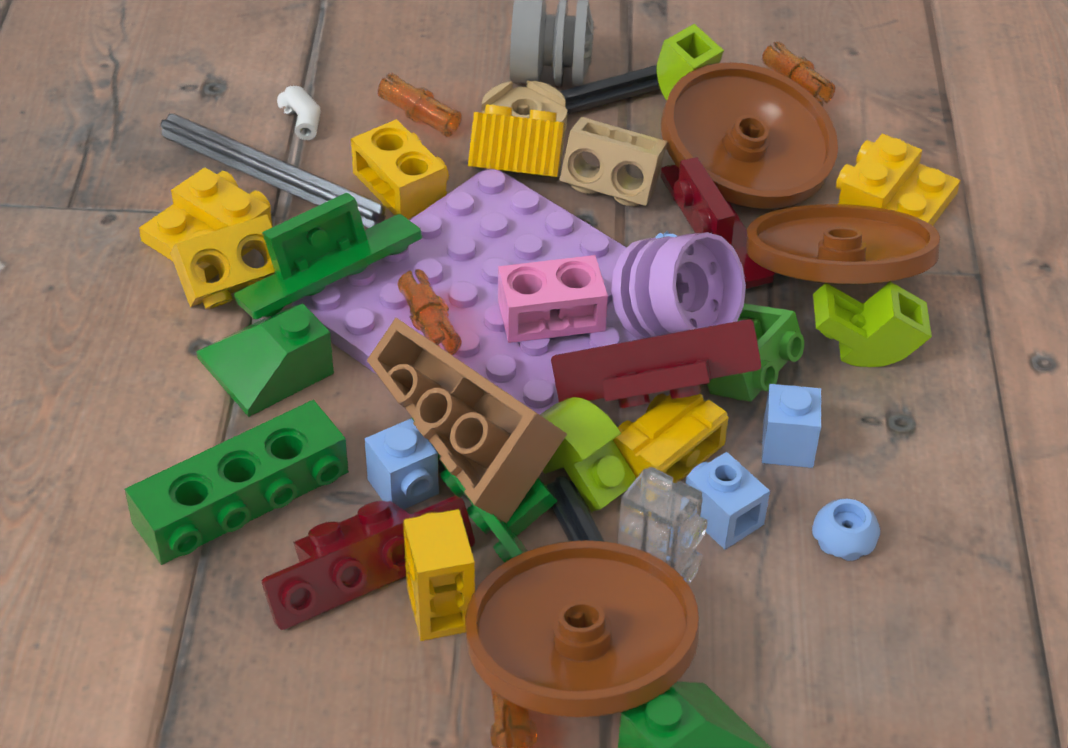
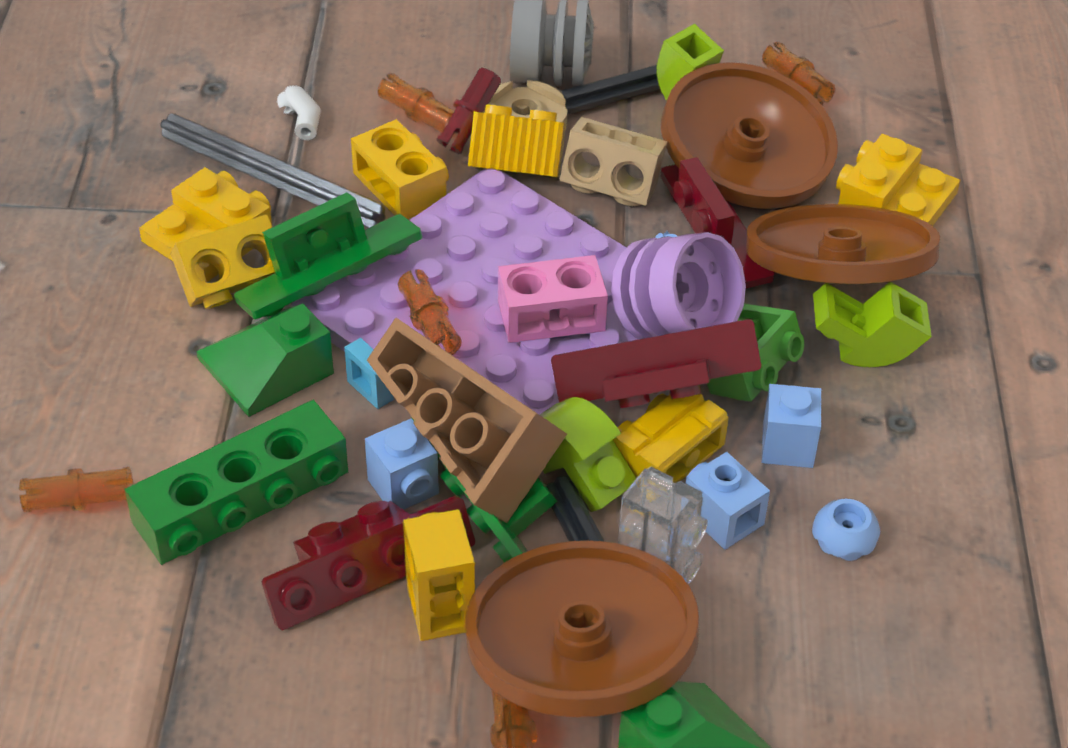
(75, 489): none -> clear orange pin
(363, 376): none -> medium azure plate
(474, 100): none -> dark red axle

